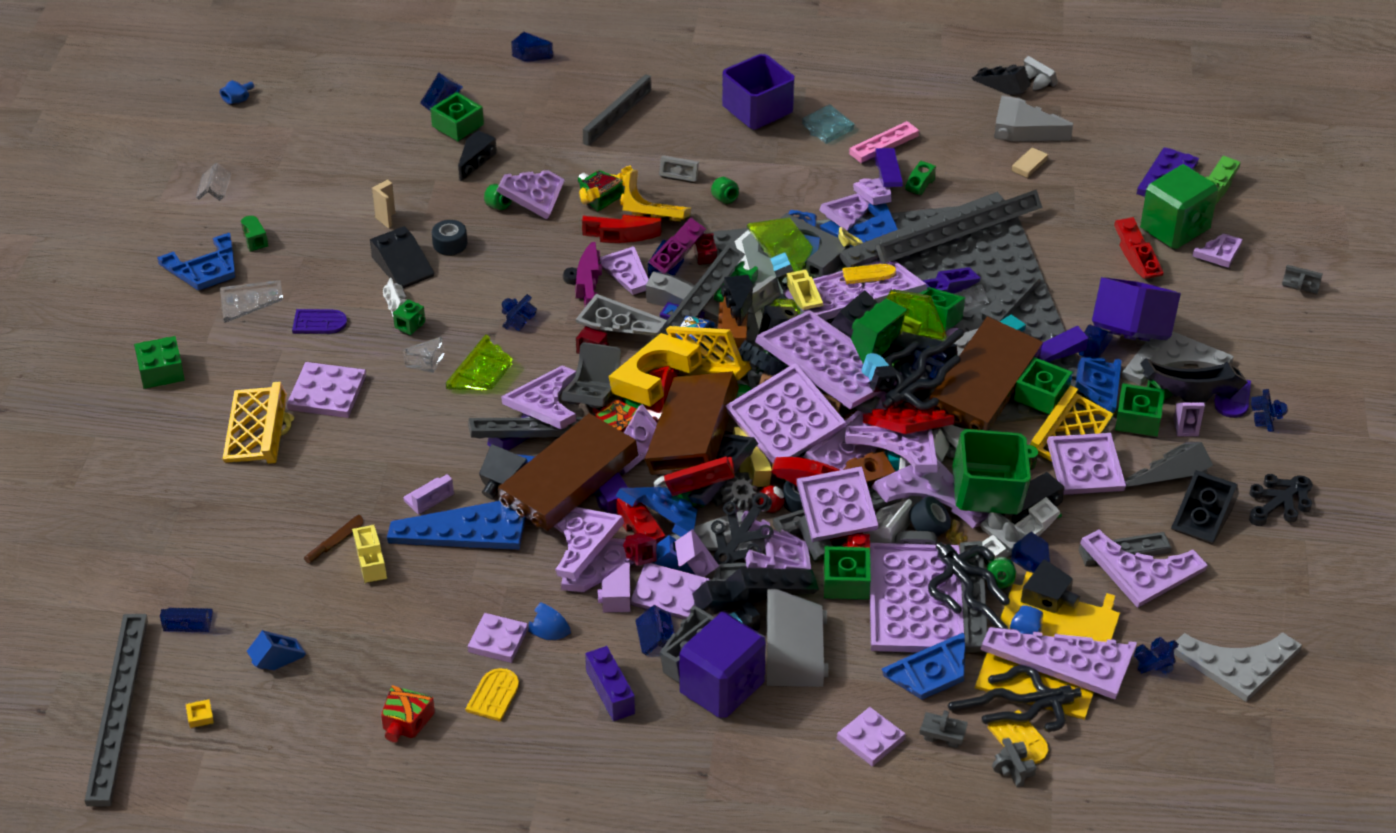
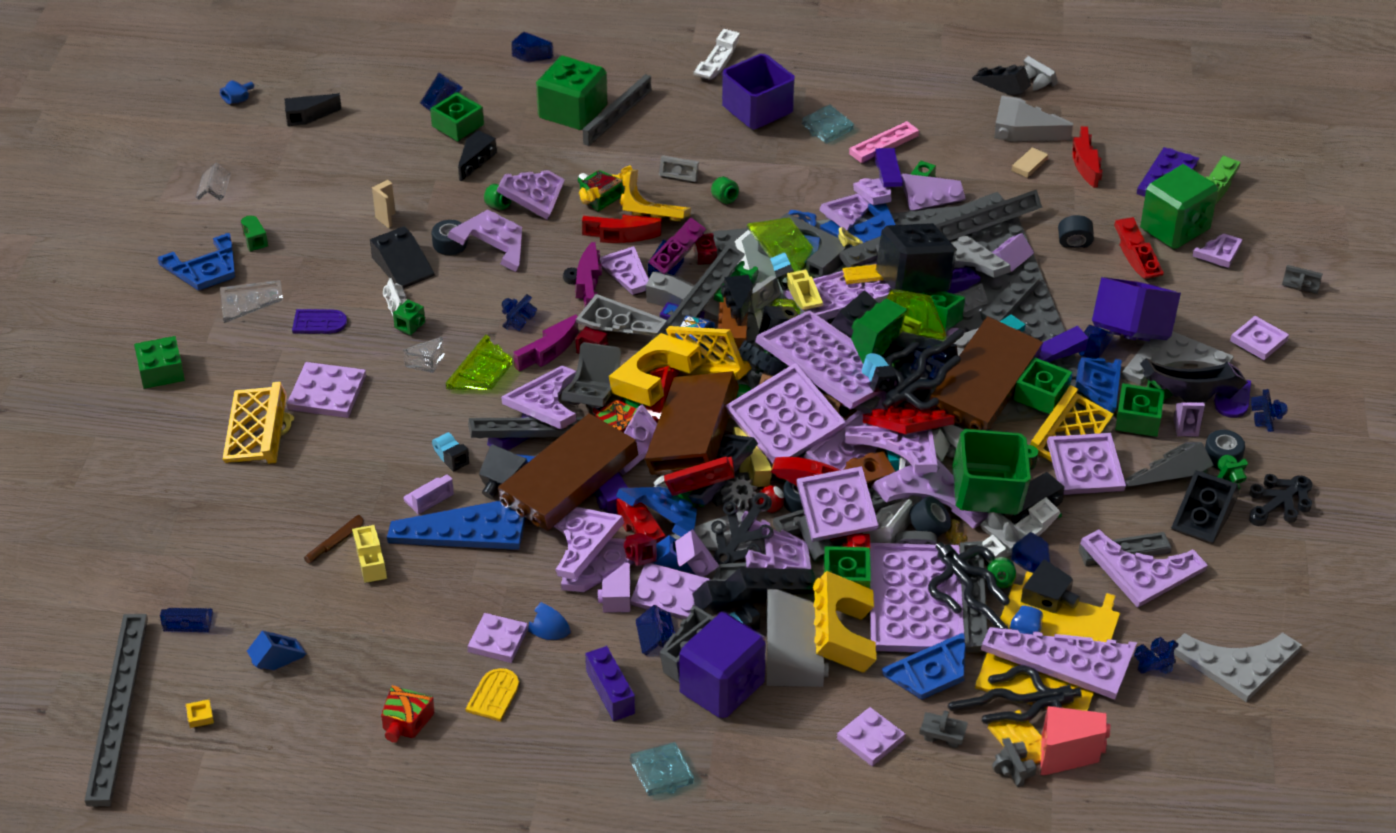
(310, 108): none -> black slope
(449, 449): none -> leg
(494, 231): none -> lavender wing
(550, 346): none -> magenta slope
(572, 92): none -> green plate
(661, 769): none -> clear light blue plate
(719, 56): none -> white slope
(832, 637): none -> yellow arch
(916, 258): none -> black plate
(931, 192): none -> lavender wing
(973, 254): none -> light grey plate
(1014, 251): none -> lavender panel
(1072, 739): none -> coral slope
(1076, 232): none -> black wheel
(1086, 157): none -> red slope
(1224, 443): none -> black wheel
(1232, 470): none -> green hips
(1259, 337): none -> lavender plate

